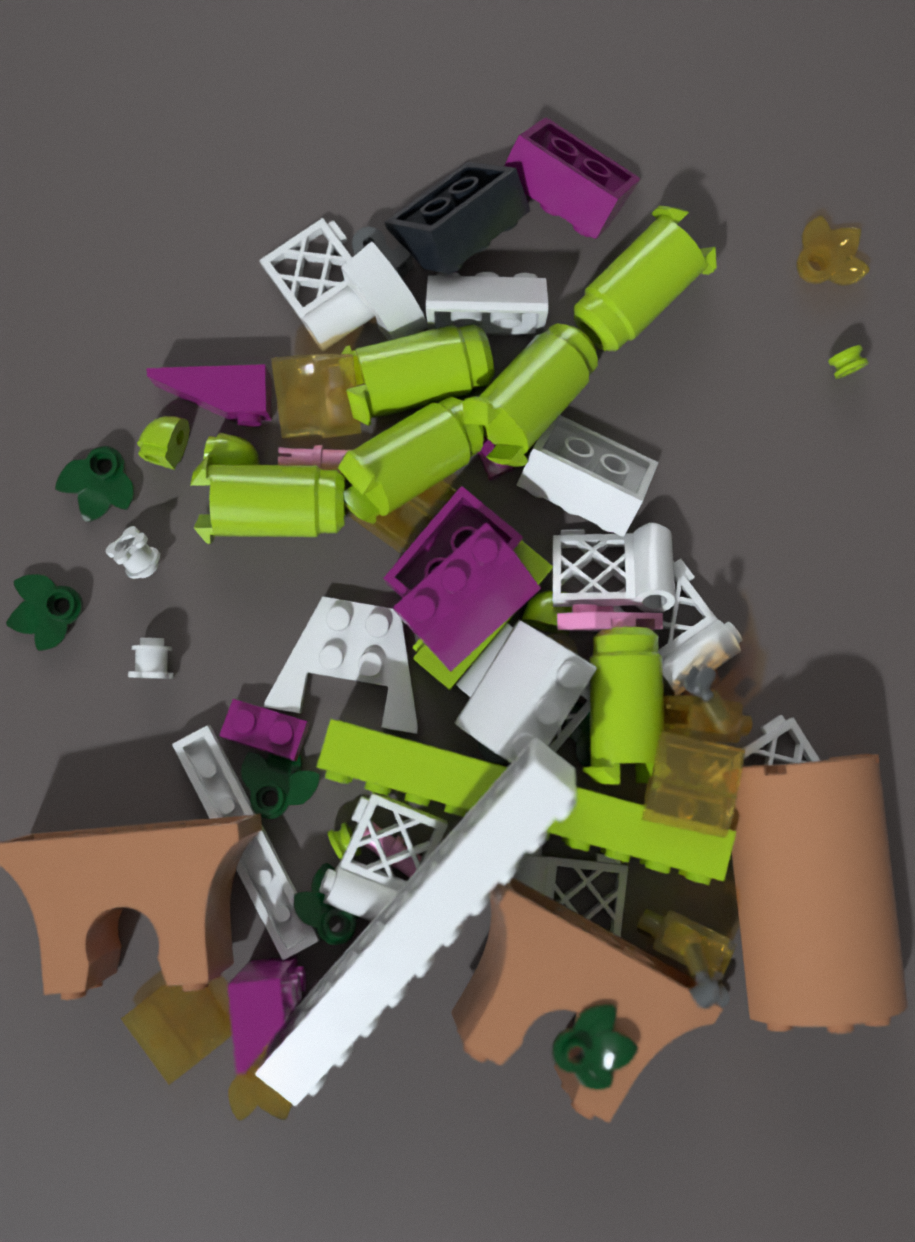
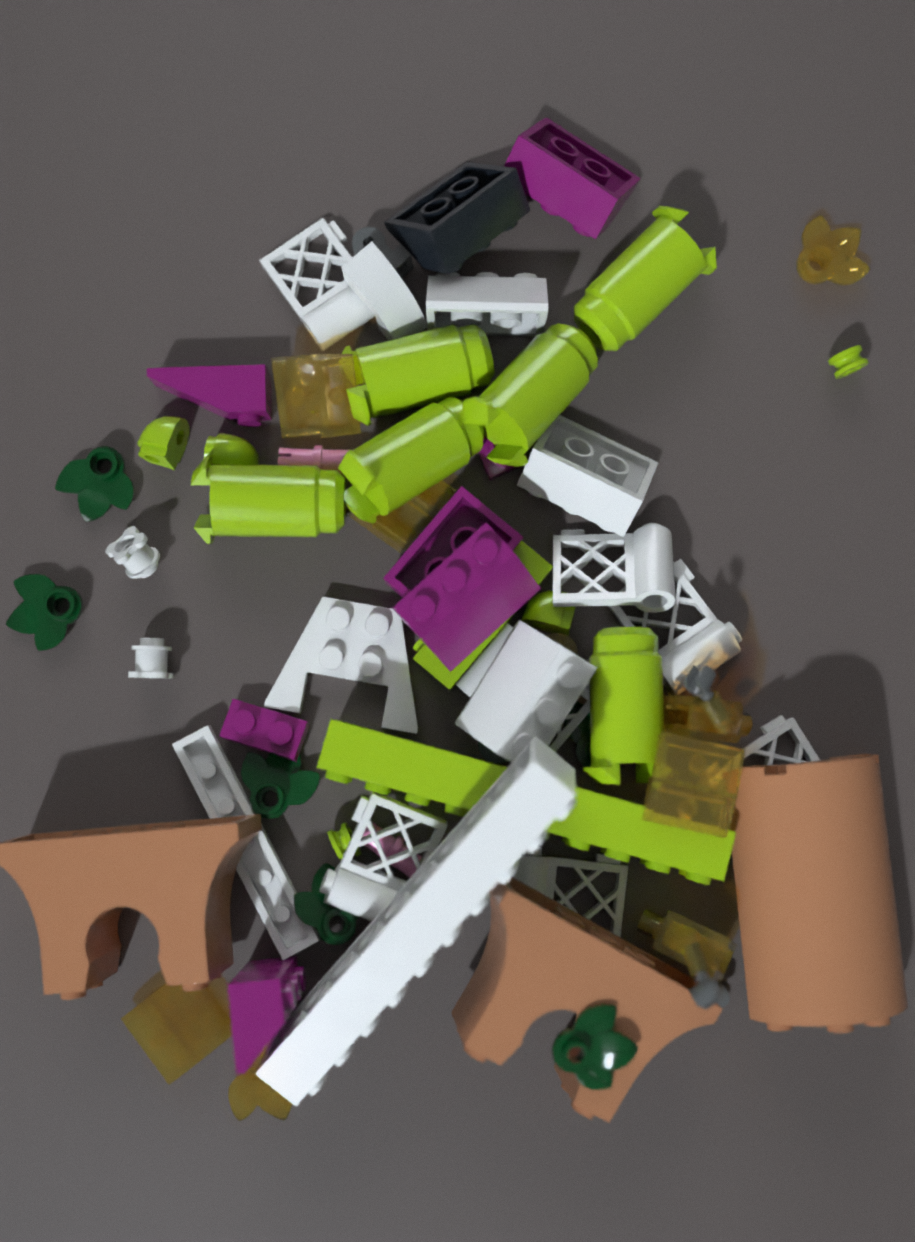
(595, 618): bright pink wing -> none

